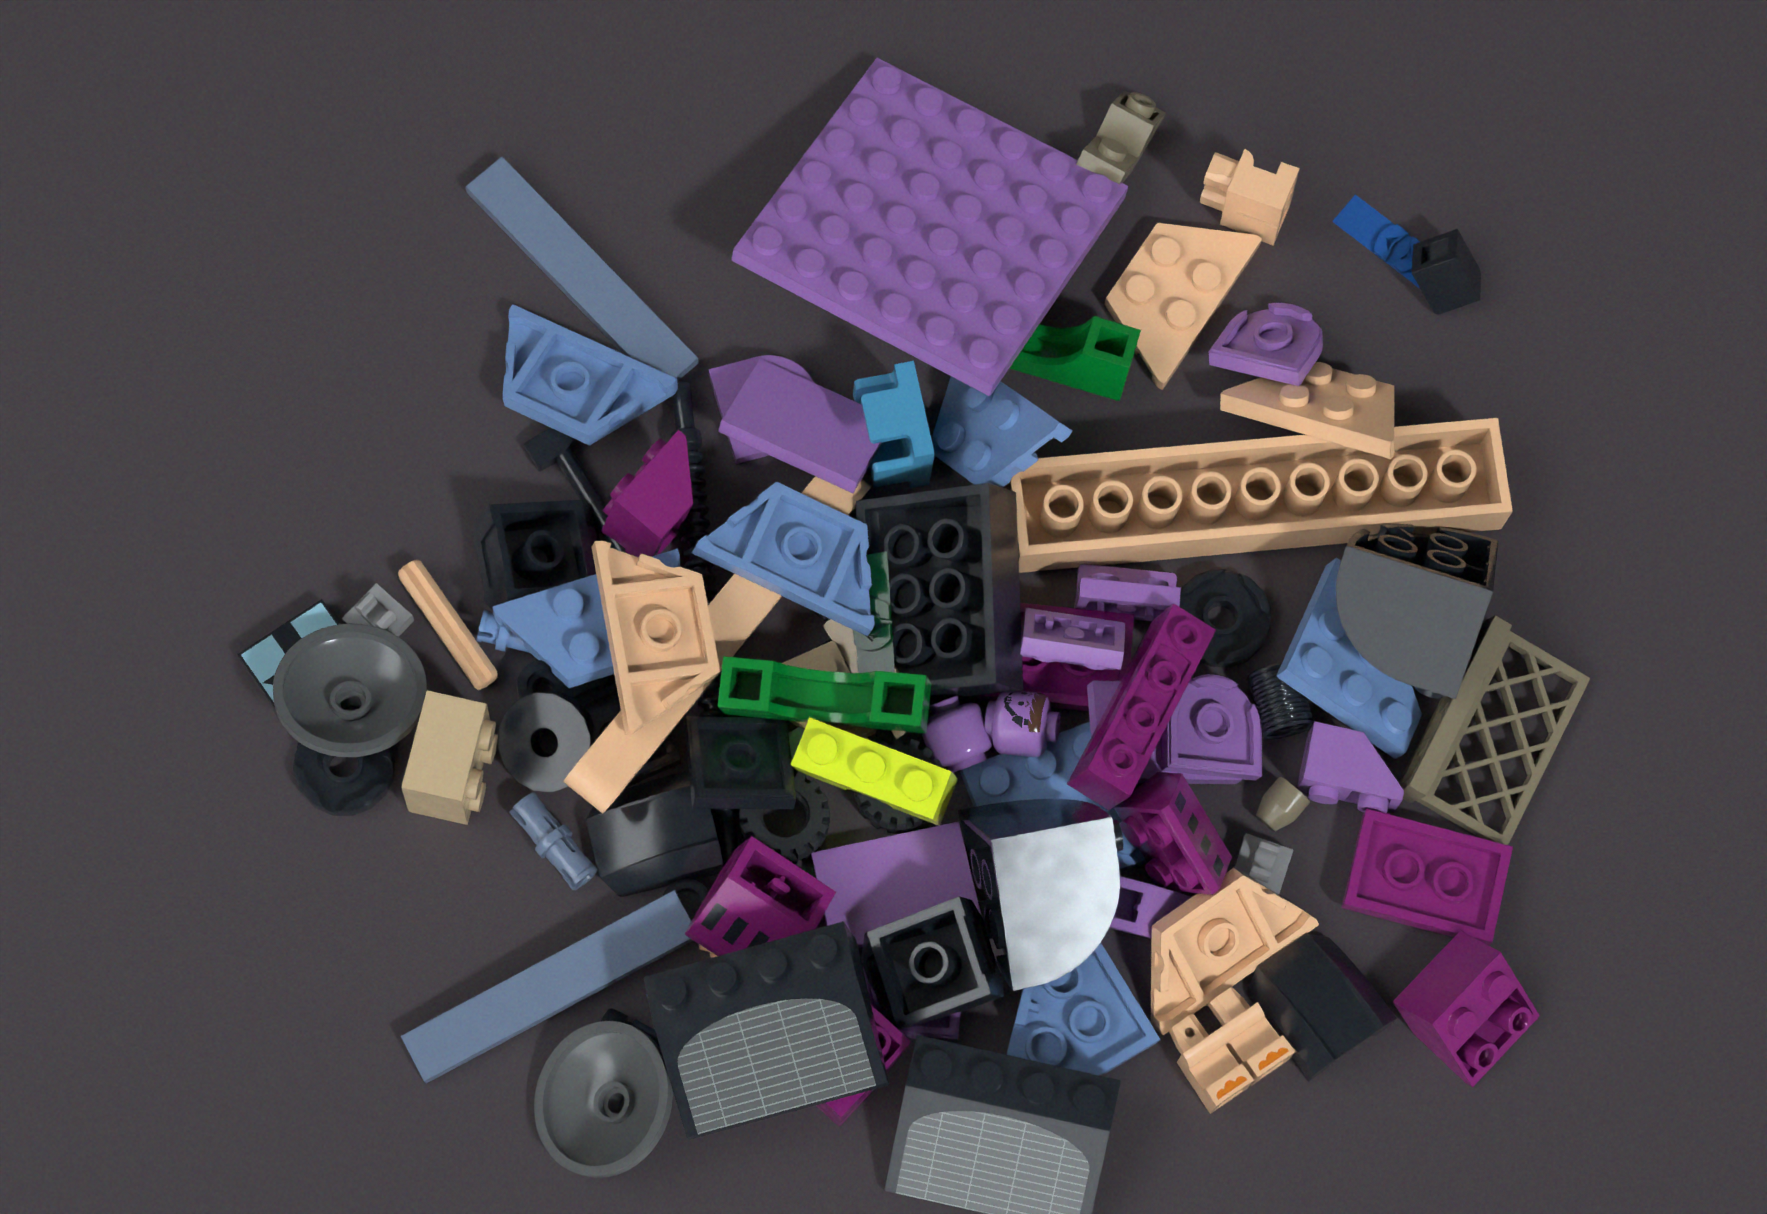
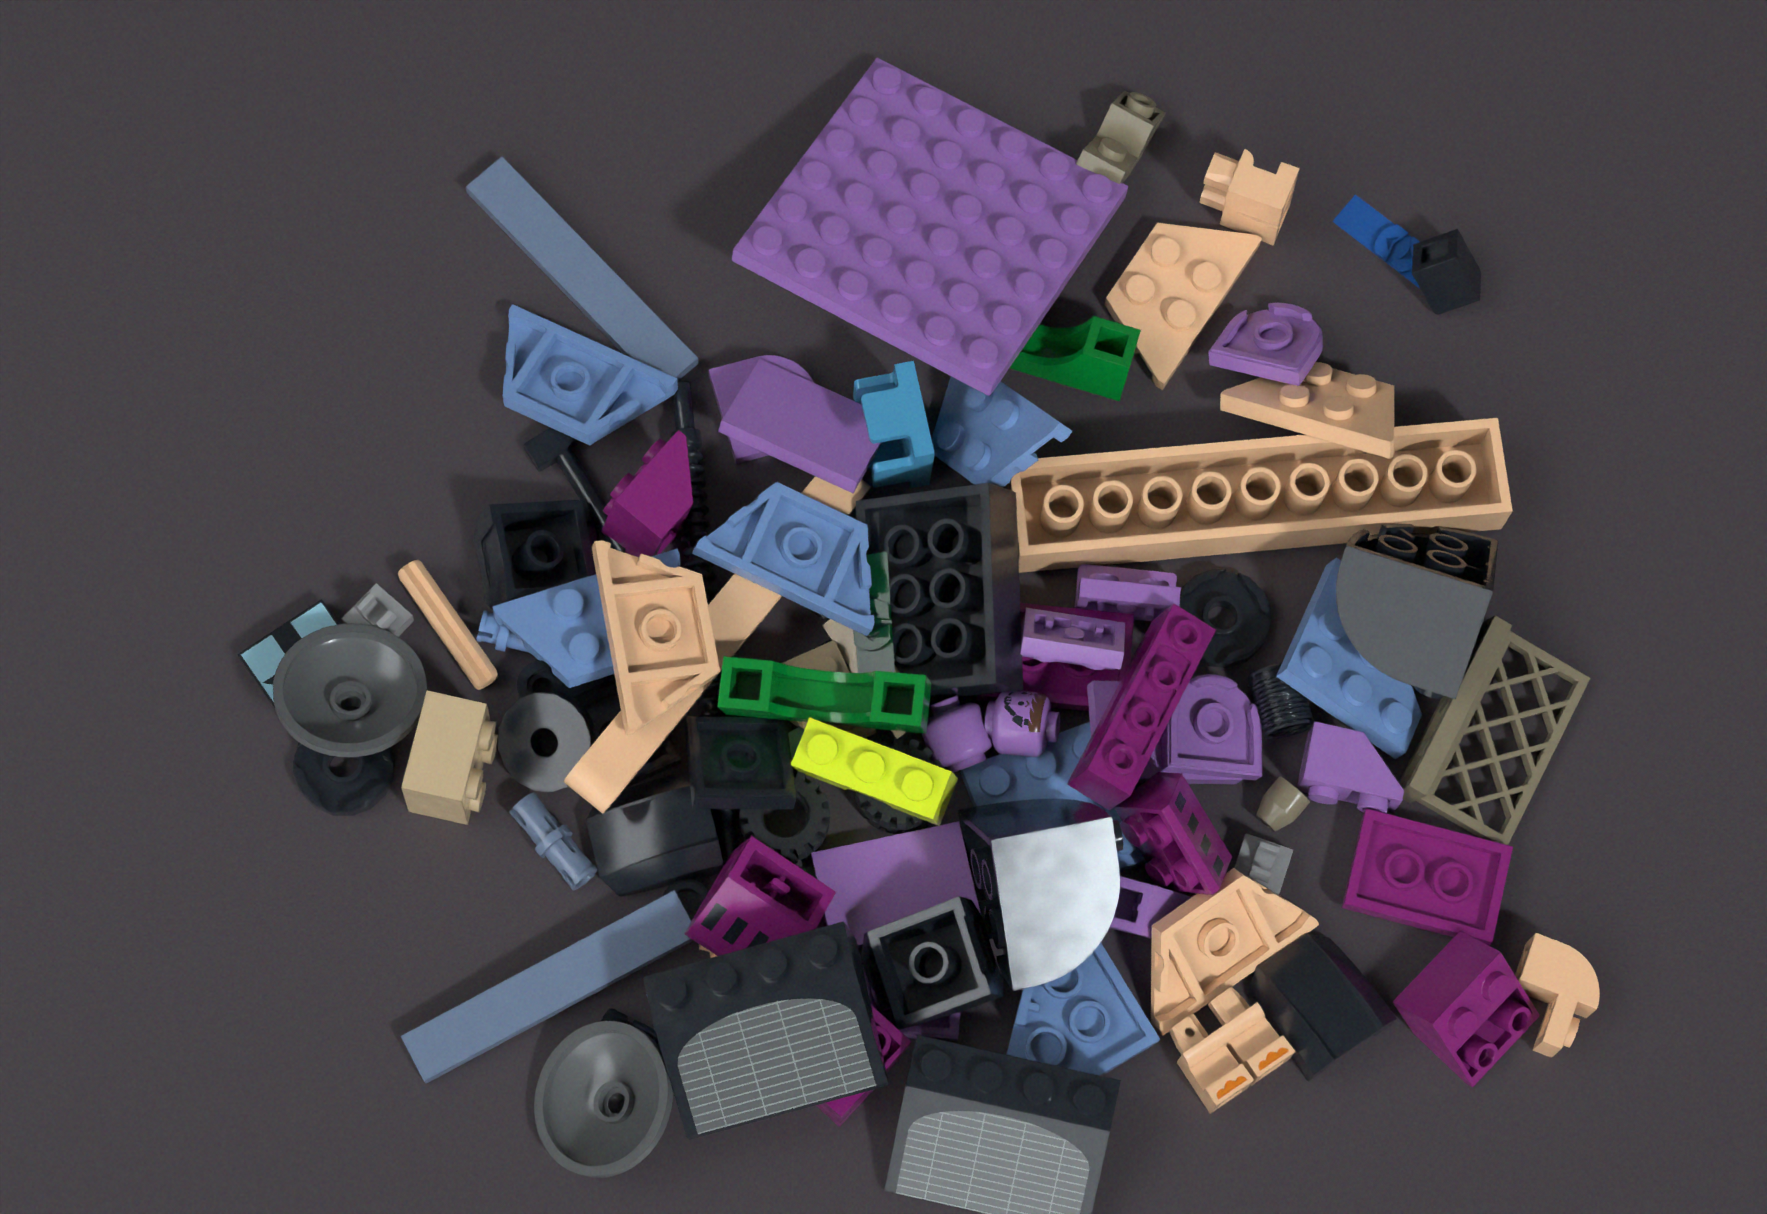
(1564, 981): none -> light nougat brick

